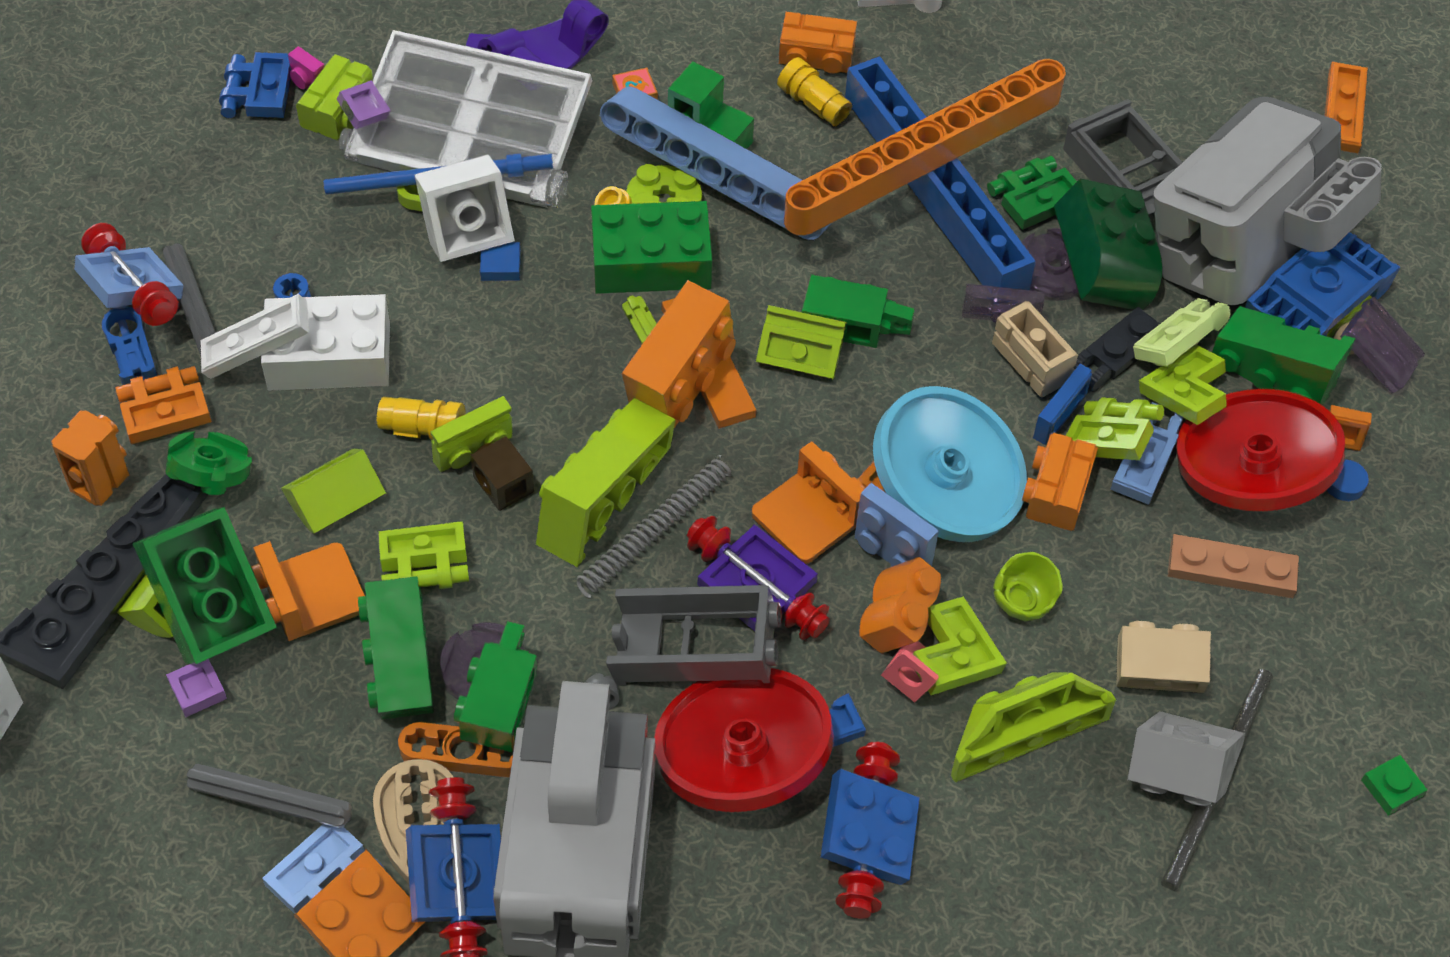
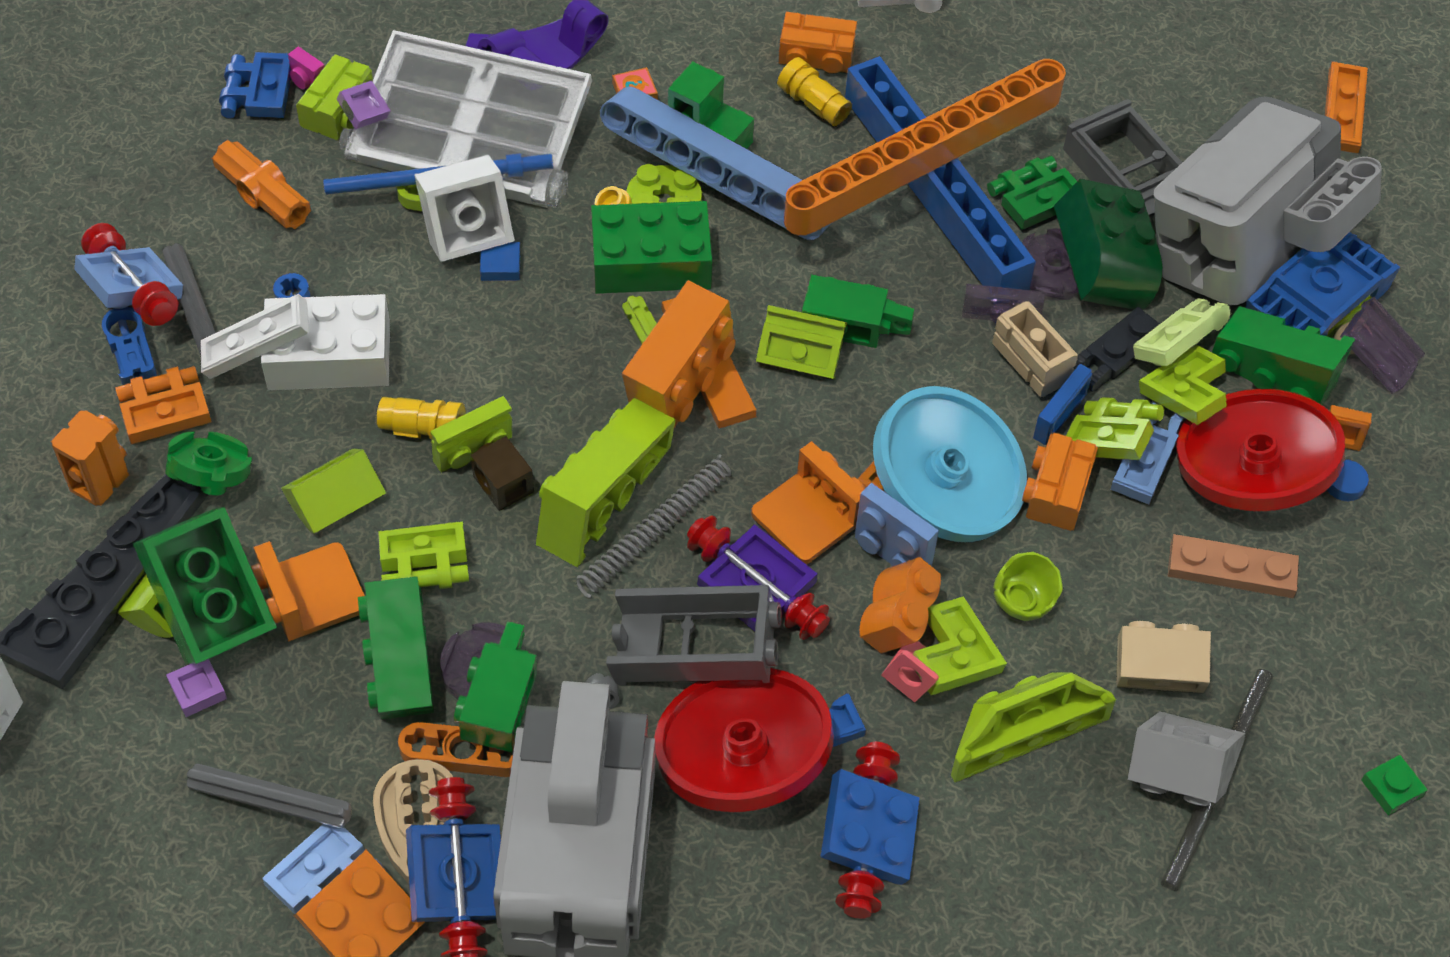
(261, 184): none -> orange piece

